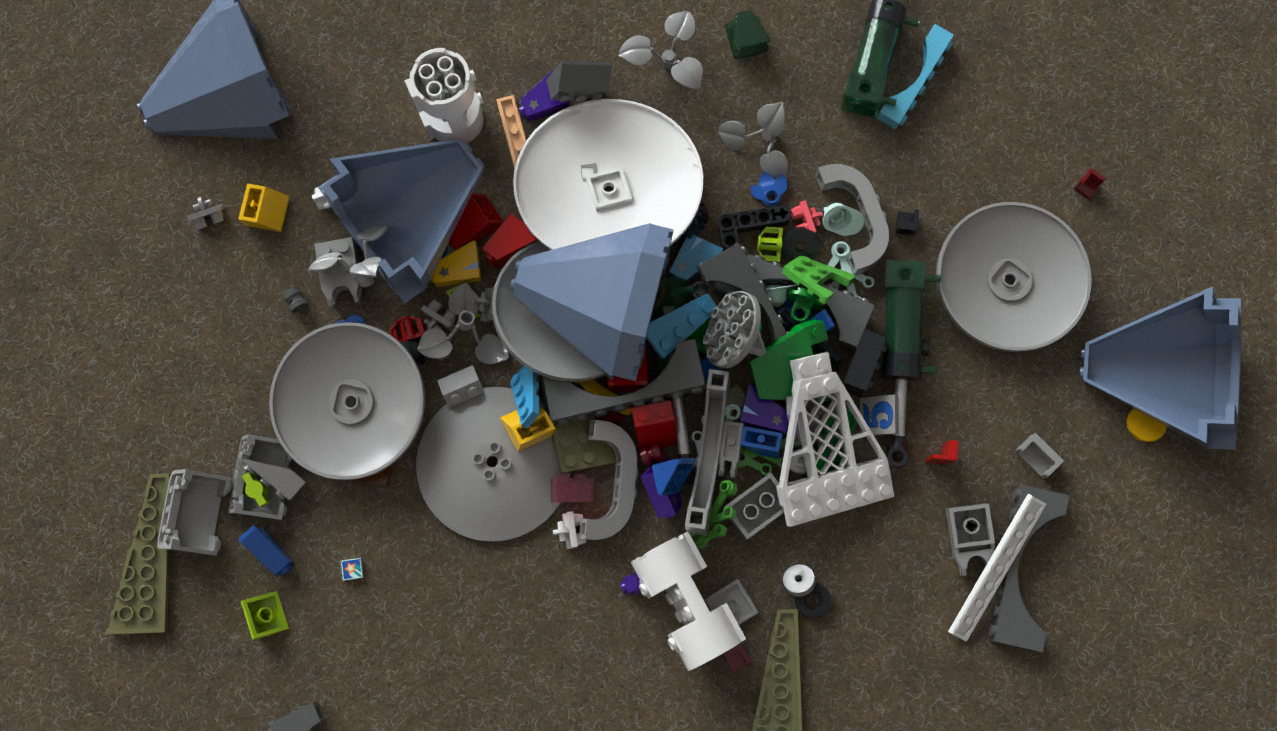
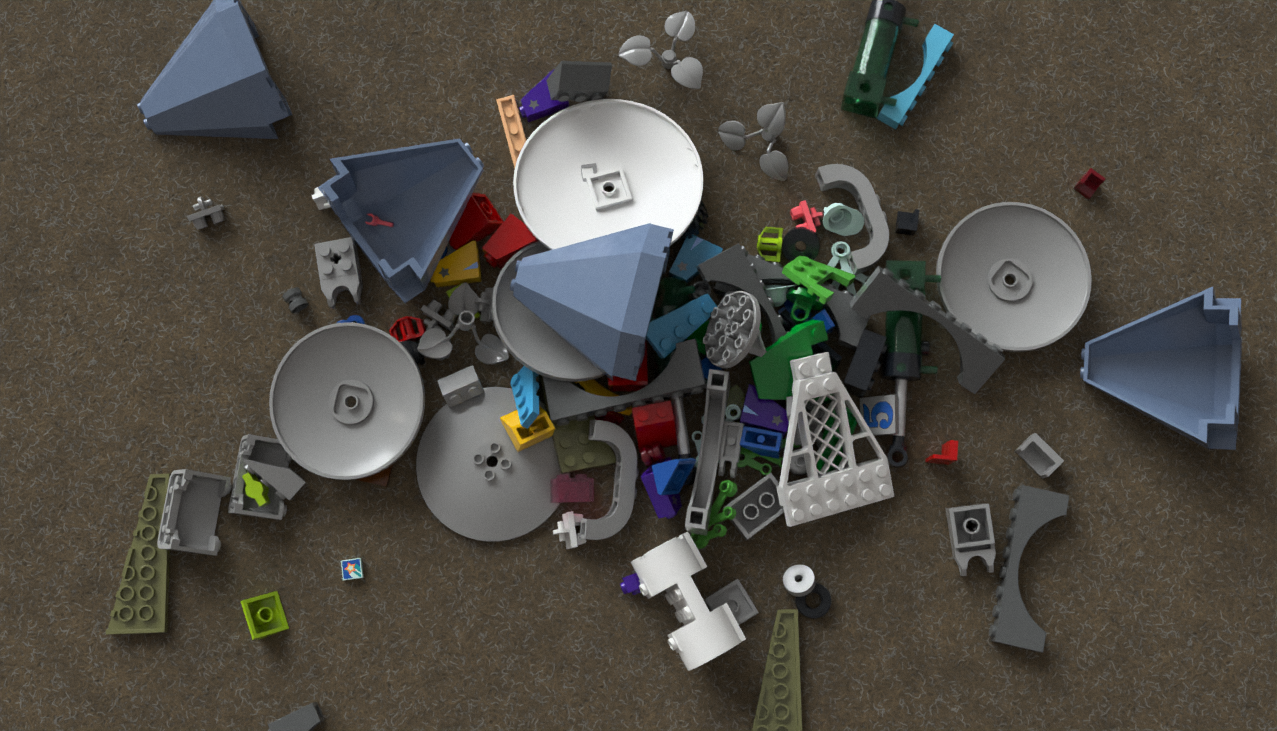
(264, 208): yellow slope -> none
(267, 550): blue slope -> none
(365, 270): light grey plant -> none
(376, 221): none -> coral hand
(446, 96): white cylinder -> none
(737, 657): dark red panel -> none
(746, 35): clear green piece -> none
(754, 223): black beam -> none
(769, 186): blue plate -> none
(886, 293): none -> dark grey arch
(997, 567): white tile -> none
(1144, 427): yellow tile -> none

